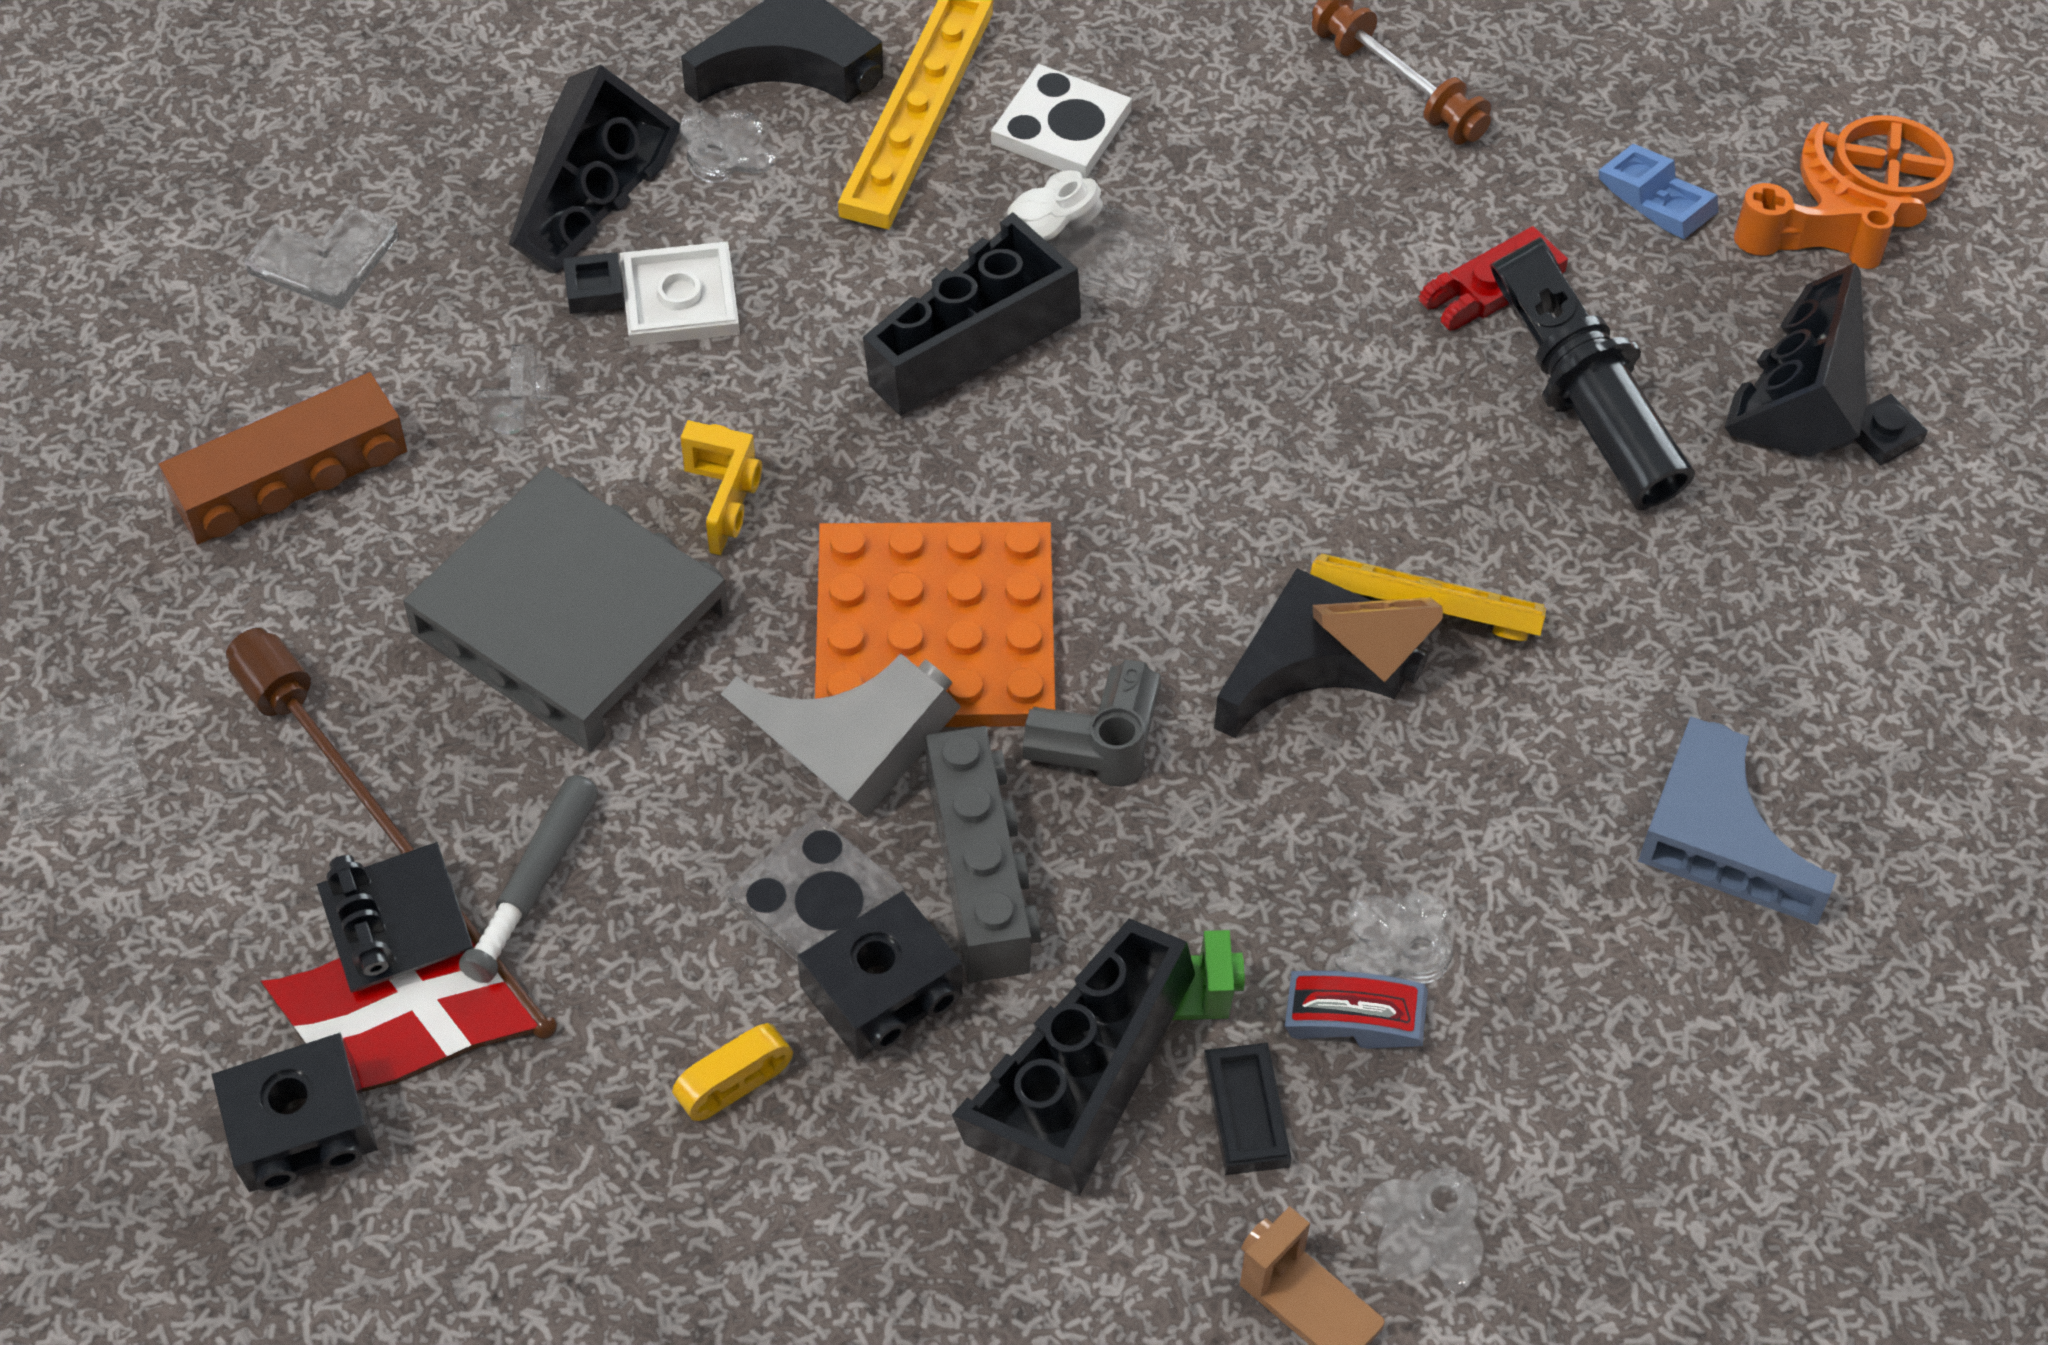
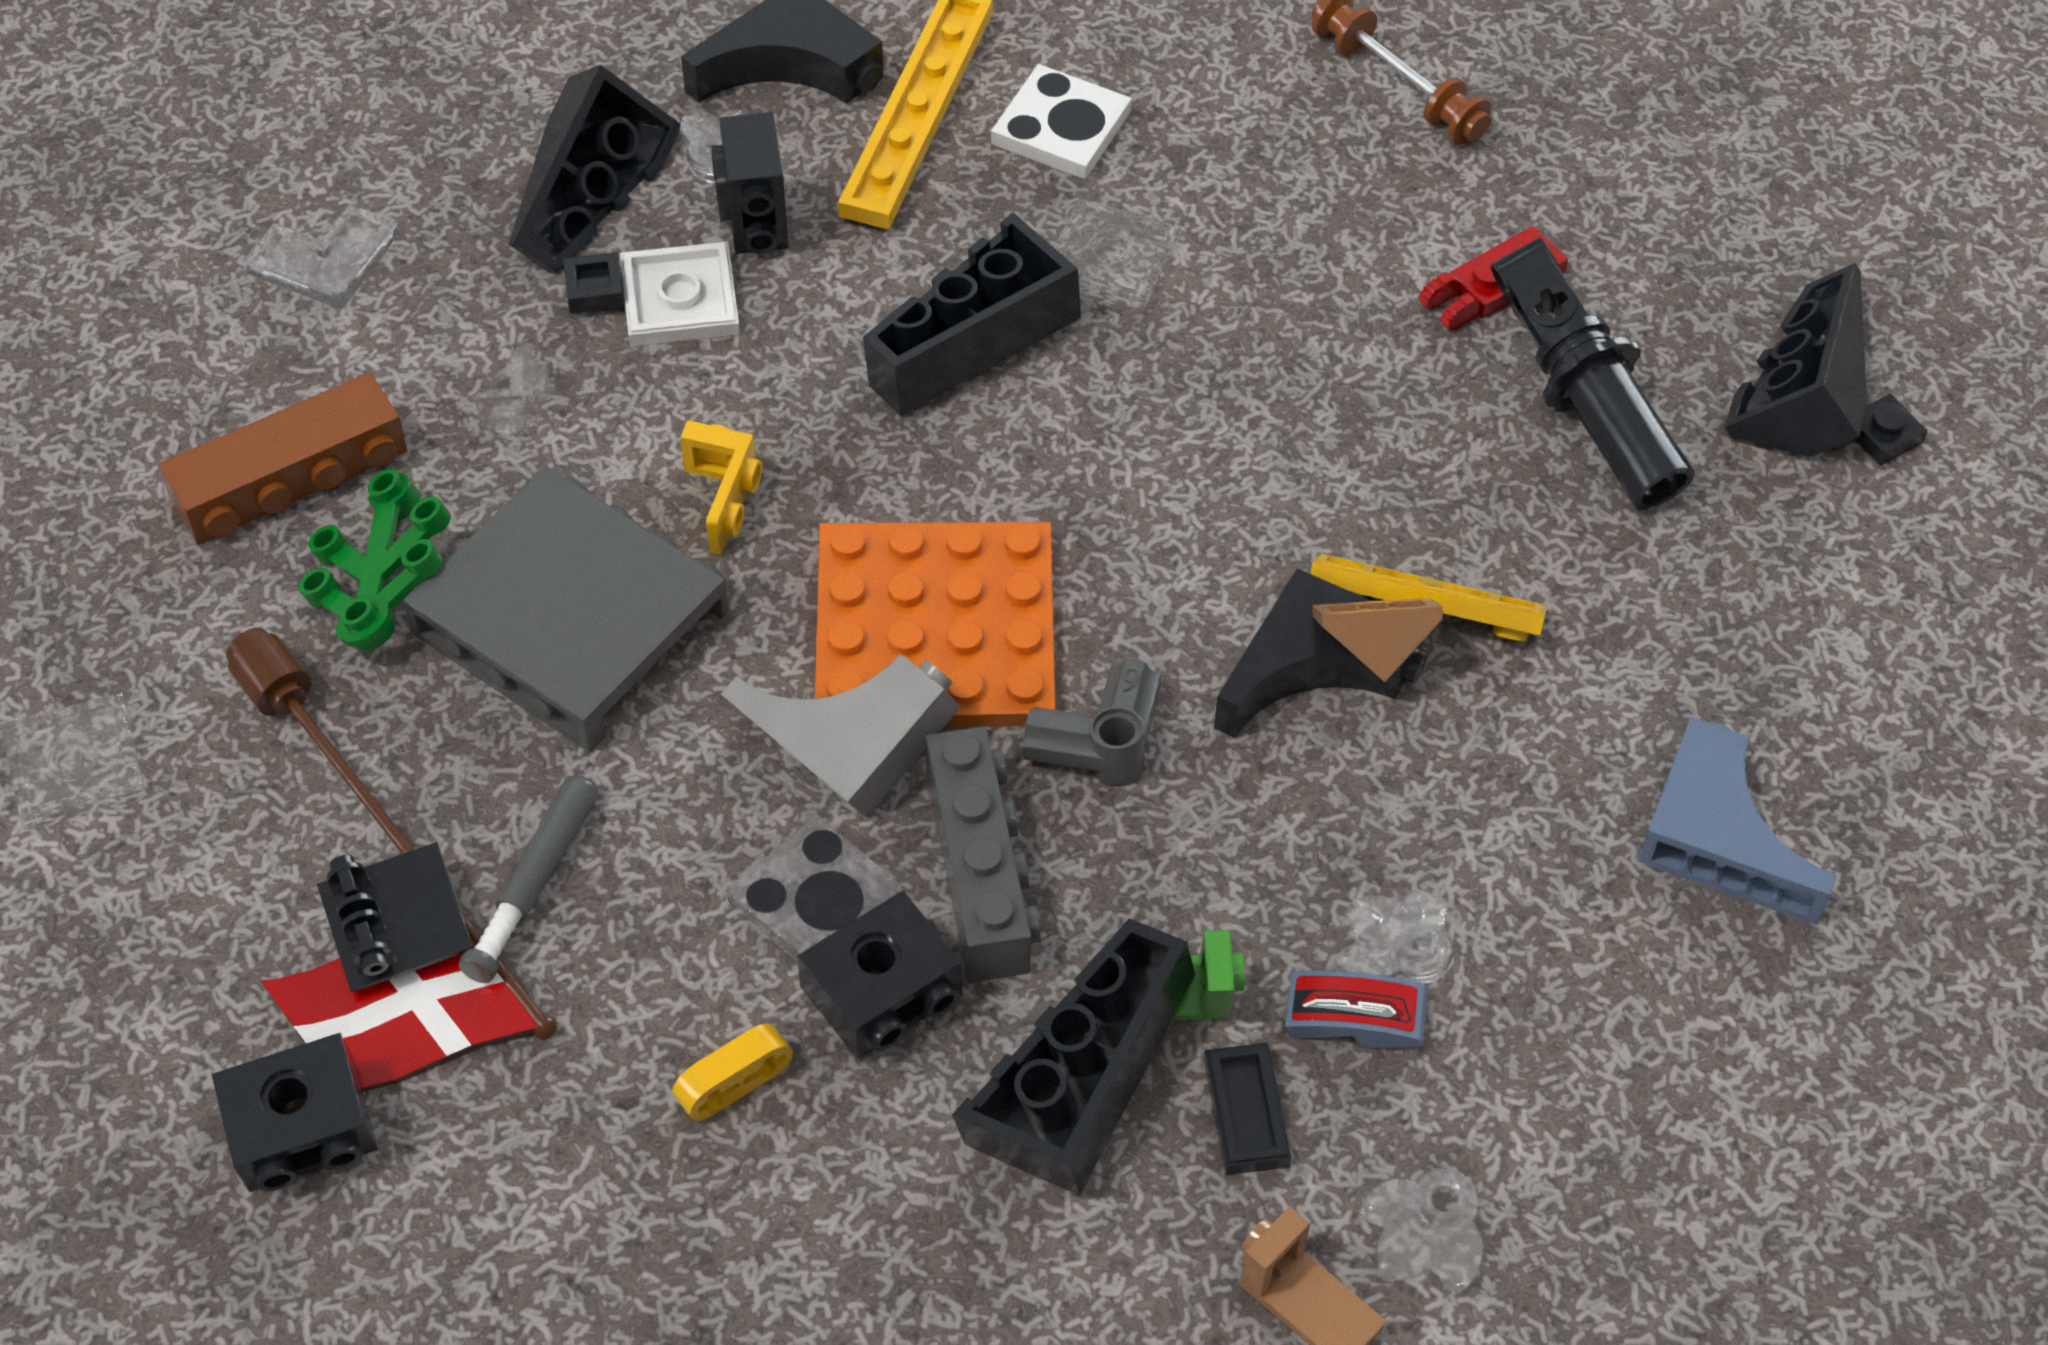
(368, 618): none -> green plant
(751, 183): none -> black brick
(1063, 201): white plate -> none
(1651, 187): medium blue slope -> none
(1852, 208): orange piece -> none

